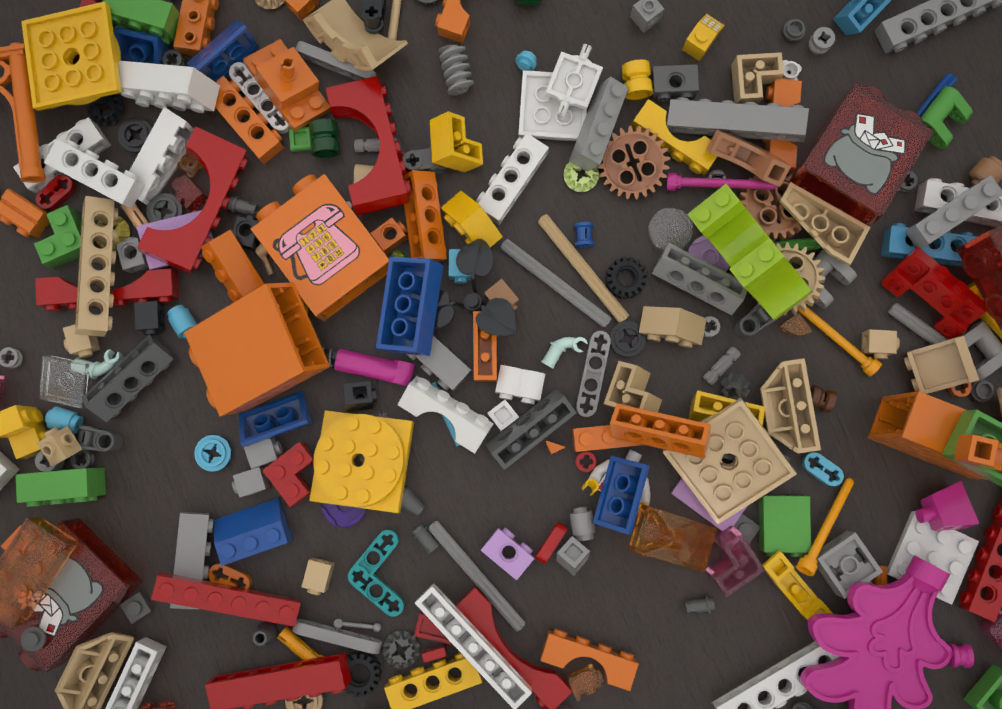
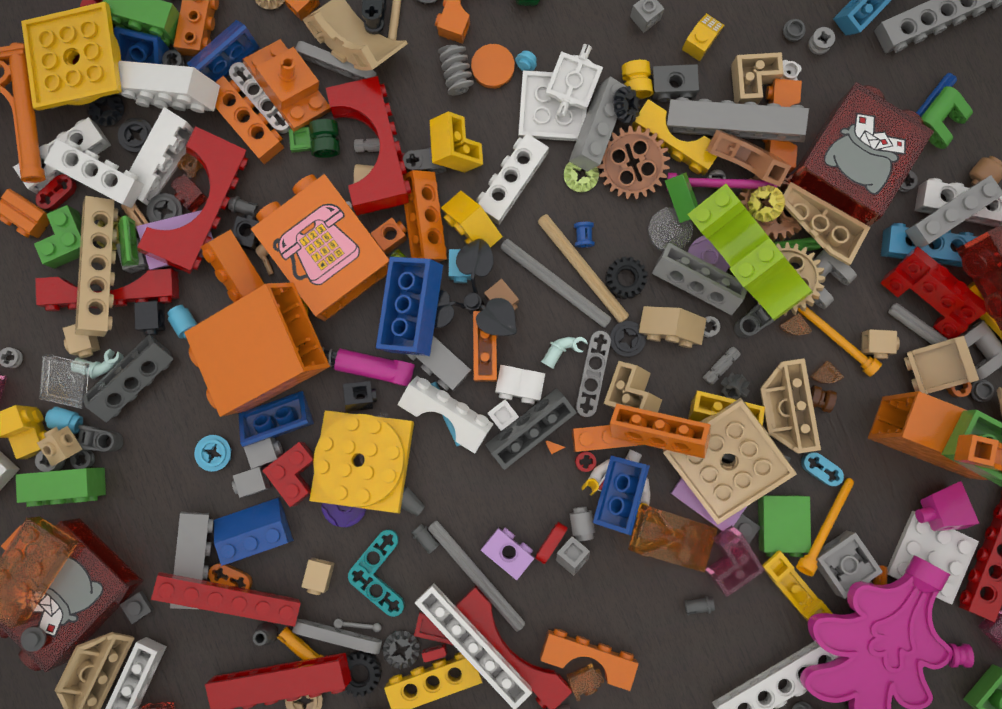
(128, 241): none -> bright green slope
(492, 66): none -> orange tile
(621, 105): none -> black gear
(681, 196): none -> bright green slope
(776, 200): none -> light yellow gear
(827, 374): none -> clear orange tile

